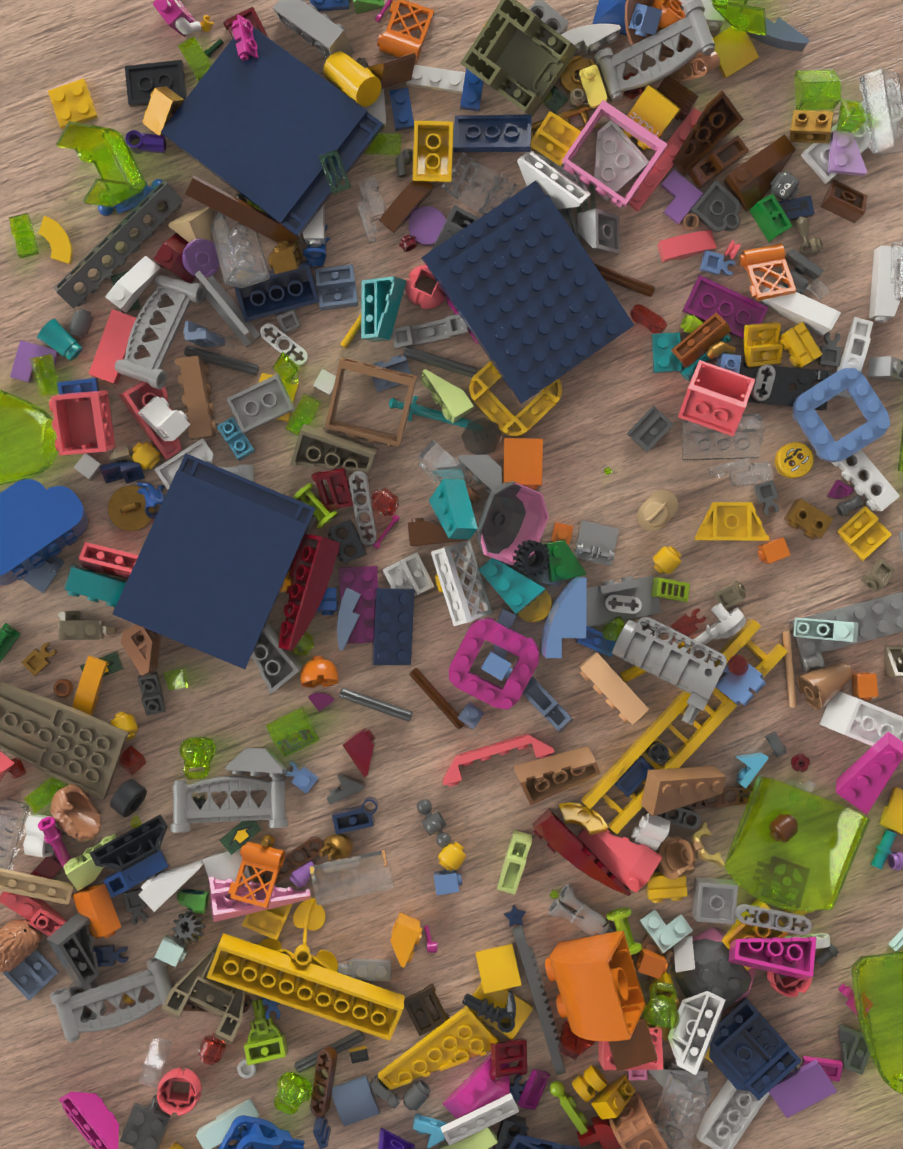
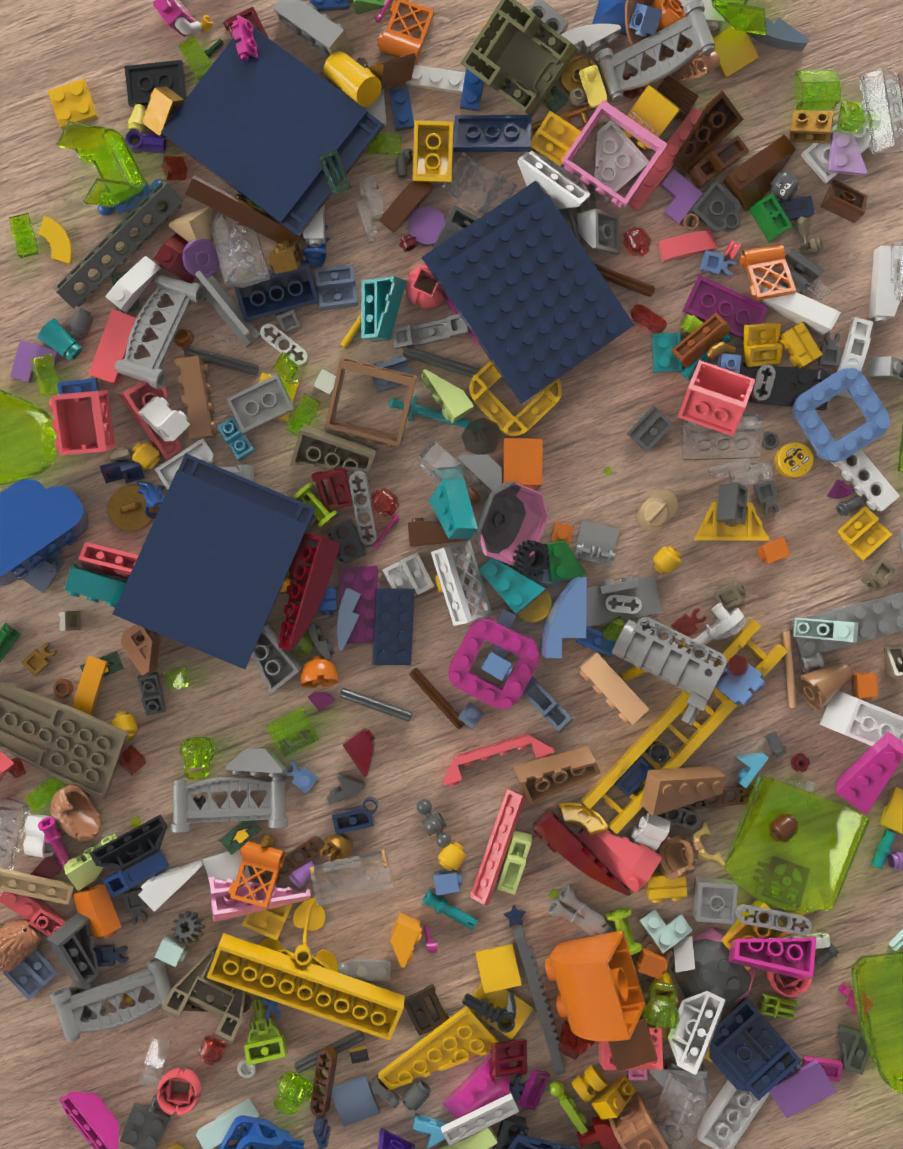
(83, 629): dark tan hinge -> none
(88, 466): white tile -> none
(128, 798): black tyre -> none
(136, 119): none -> light yellow cone
(174, 168): none -> clear red slope
(184, 338): none -> dark orange plate
(194, 900): bright green rock -> none
(200, 336): sand blue bracket -> none
(323, 646): none -> dark grey slope
(441, 906): none -> teal pin
(497, 846): none -> coral plate
(637, 241): none -> clear red head
(657, 588): lime slope -> none
(732, 504): none -> dark grey hinge
(774, 440): none -> dark grey plate
(779, 1006): none -> lime arm
(808, 519): pearl gold brick -> none

